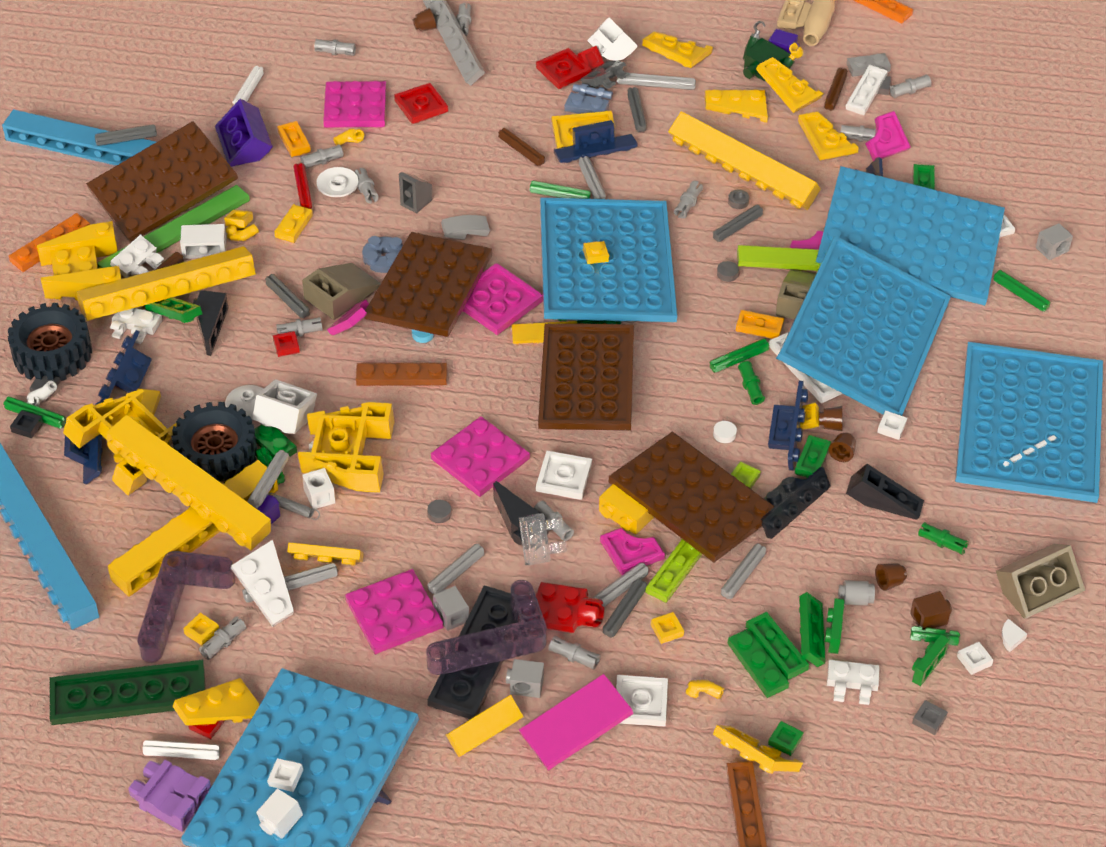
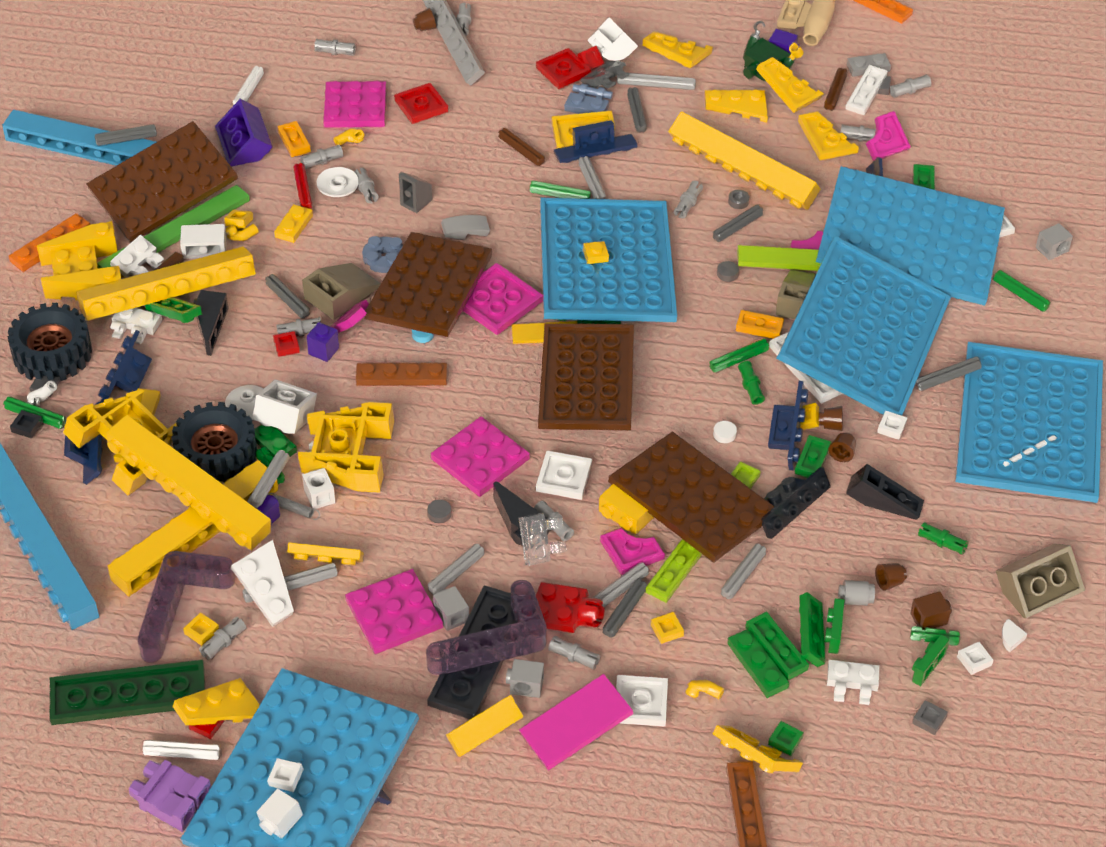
(322, 342): none -> dark purple brick
(948, 373): none -> dark grey axle

